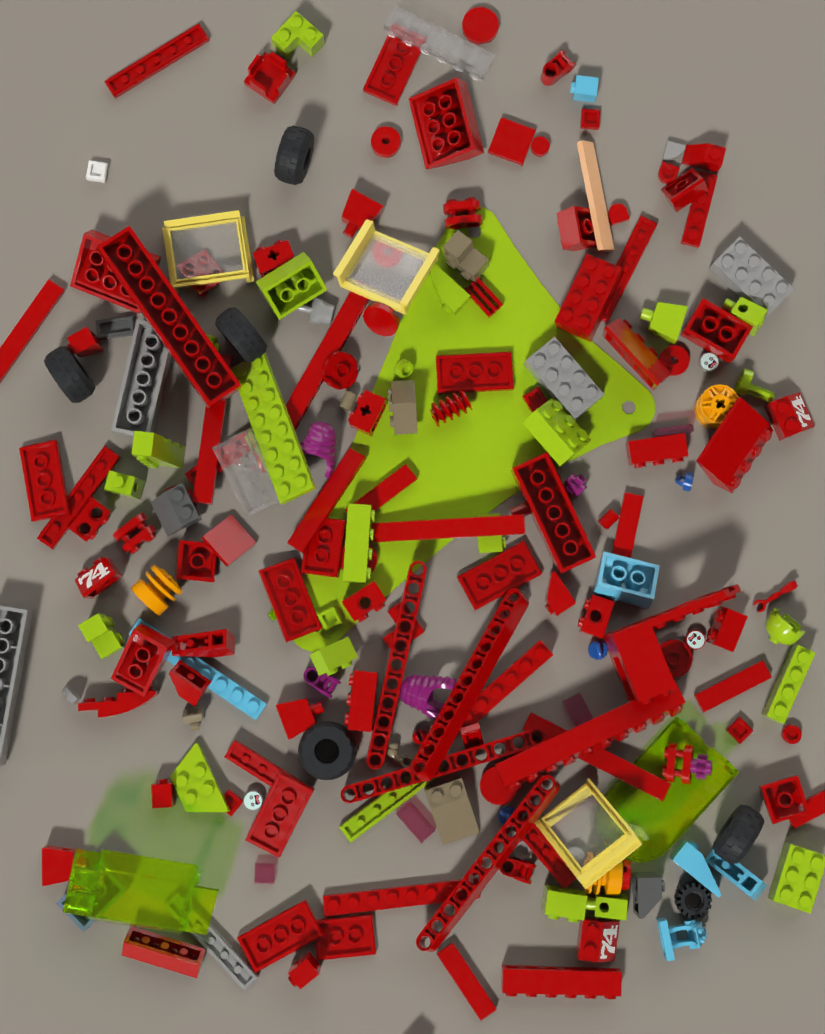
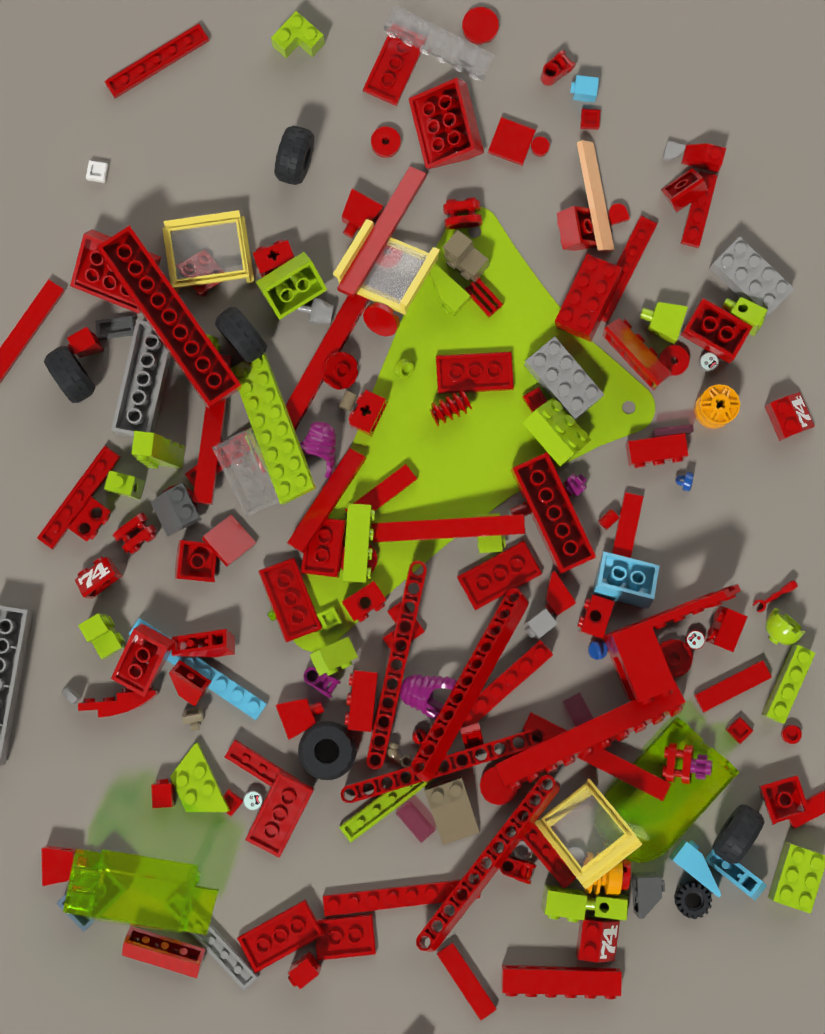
(44, 480): red tile -> none
(157, 589): light orange wheel -> none
(264, 873): clear pink tile -> none
(269, 76): red panel -> none
(382, 232): none -> tile
(403, 405): dark tan brick -> none
(505, 813): blue tile -> none
(540, 624): none -> light grey brick
(667, 172): red tile -> none
(695, 933): medium azure tile -> none
(734, 446): red slope -> none
(744, 386): lime piece -> none

